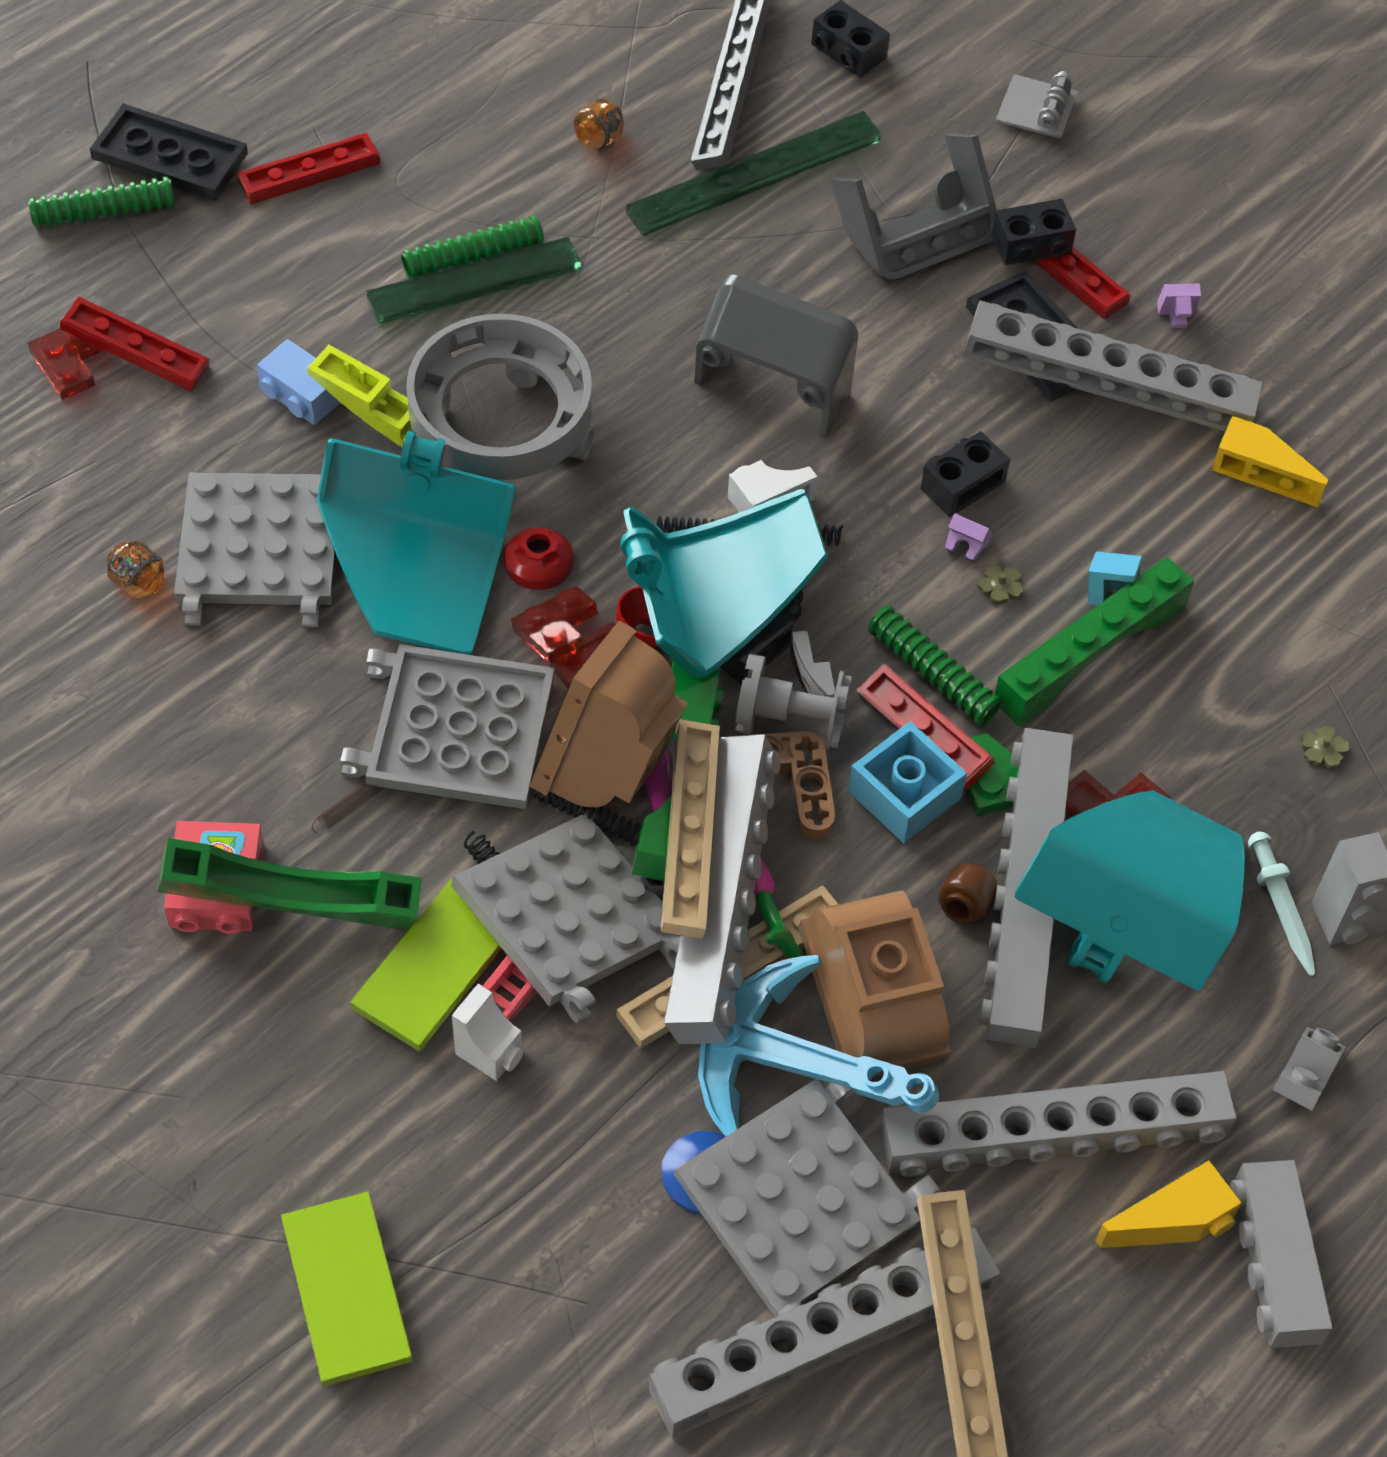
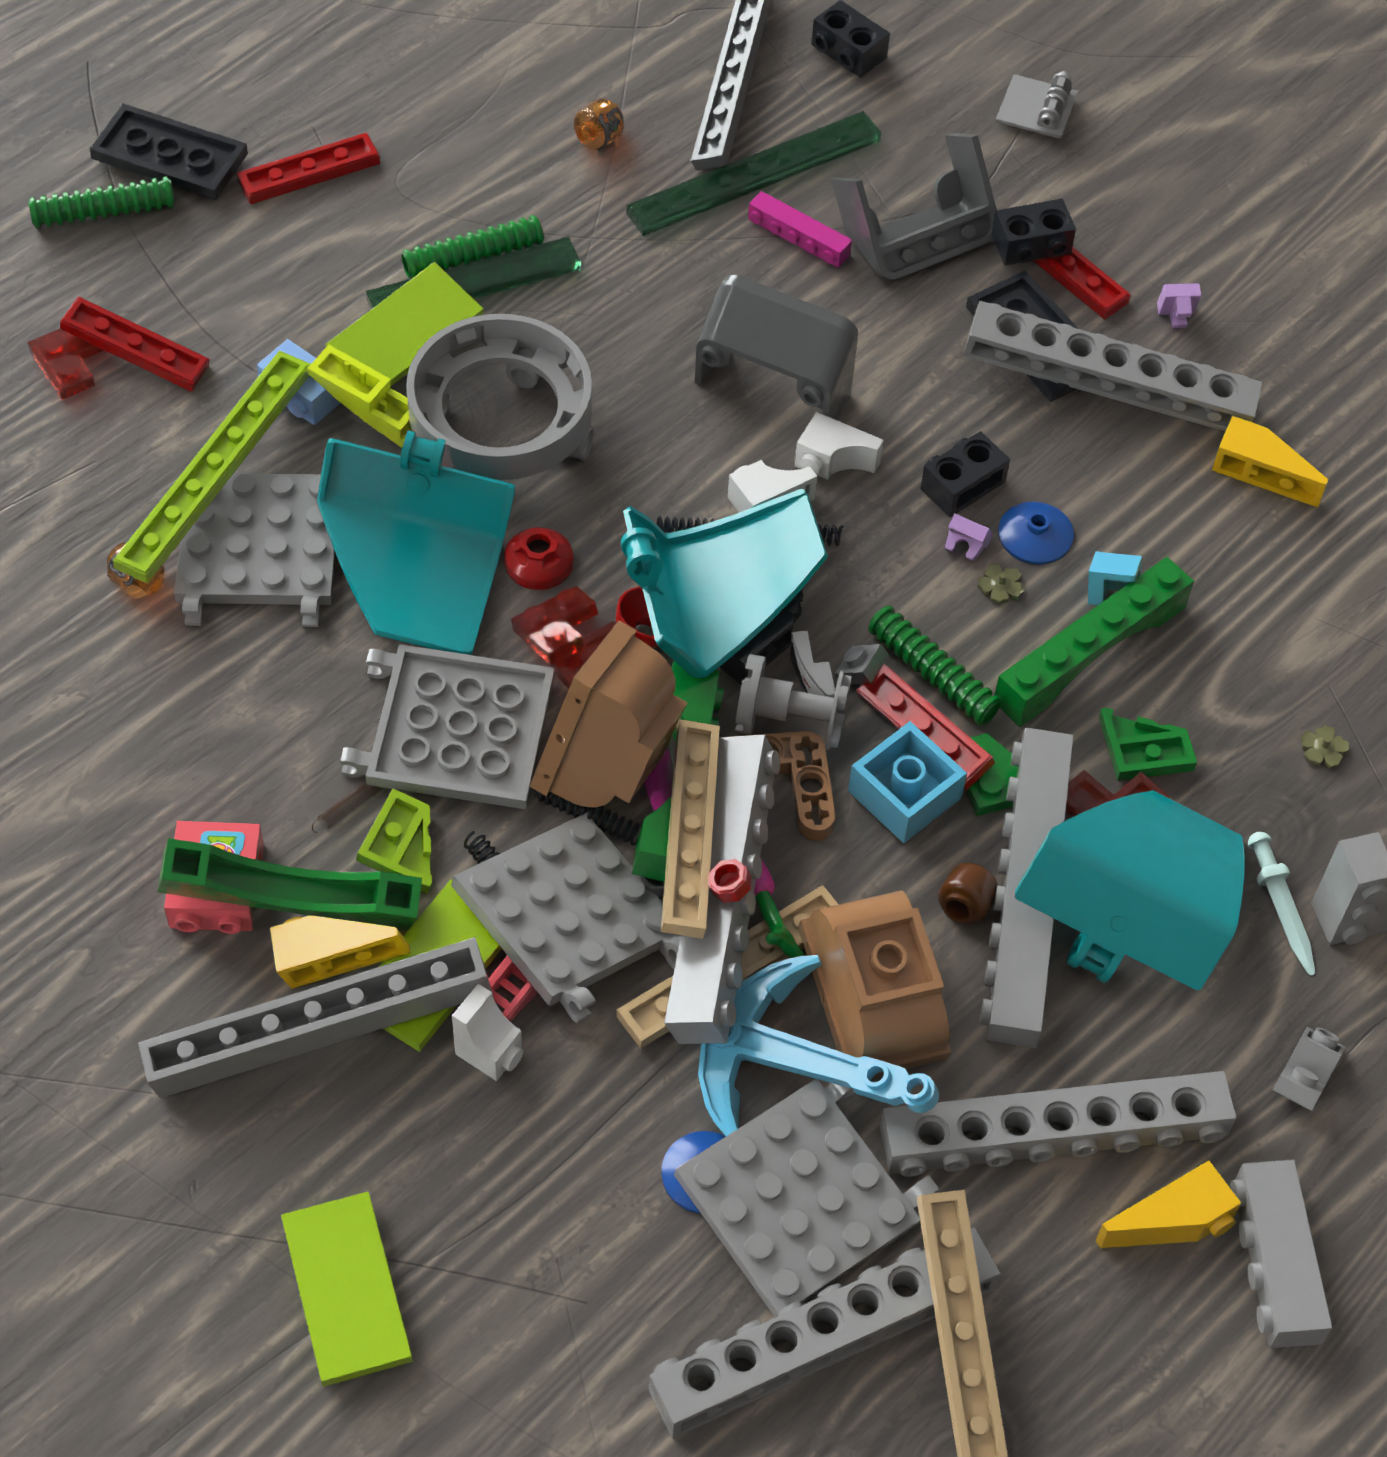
(211, 467): none -> lime tile
(313, 1018): none -> light grey brick
(324, 947): none -> yellow slope
(400, 839): none -> lime wing
(404, 321): none -> lime tile
(729, 881): none -> red tile
(799, 229): none -> dark pink piece
(835, 446): none -> white arch
(863, 663): none -> flat silver plate
(1035, 543): none -> blue dish
(1145, 746): none -> green wing

